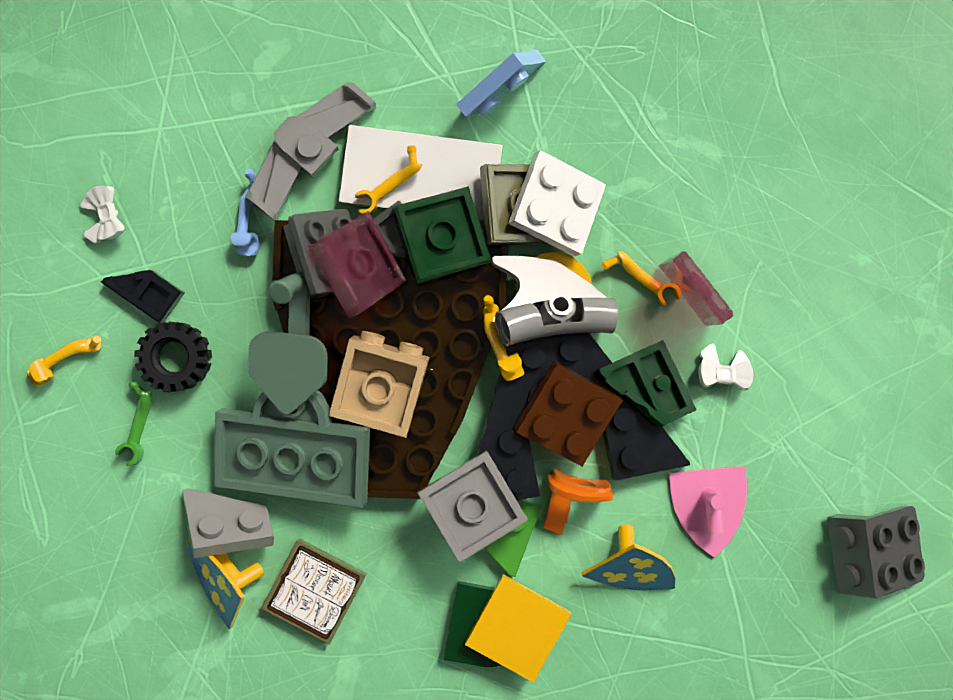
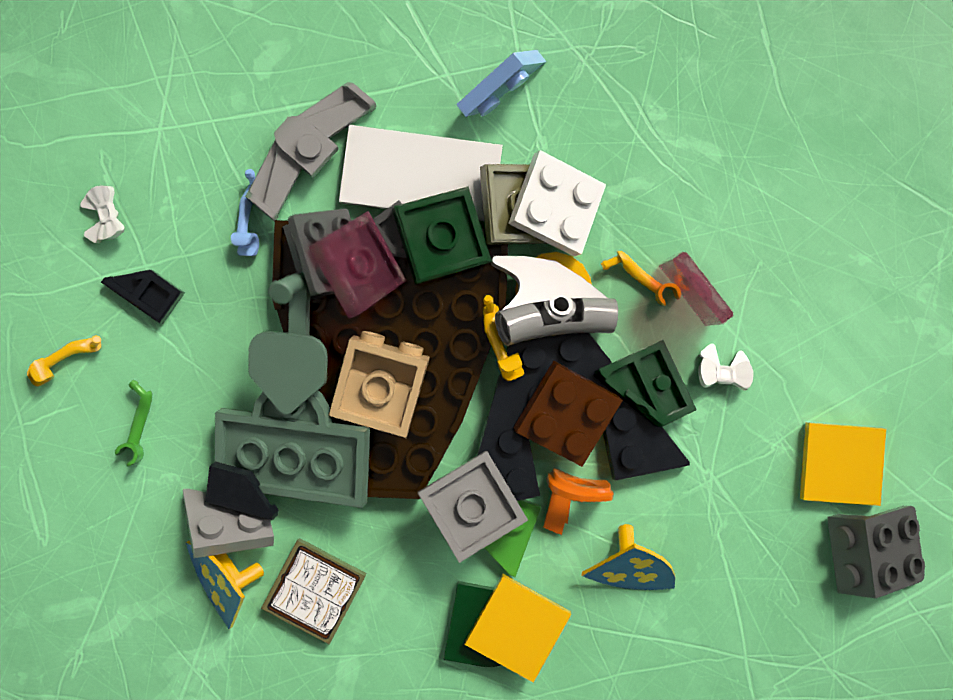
(150, 356): black tyre -> none
(238, 491): none -> black tile
(392, 182): yellow piece -> none
(710, 504): bright pink shield -> none
(843, 464): none -> yellow tile

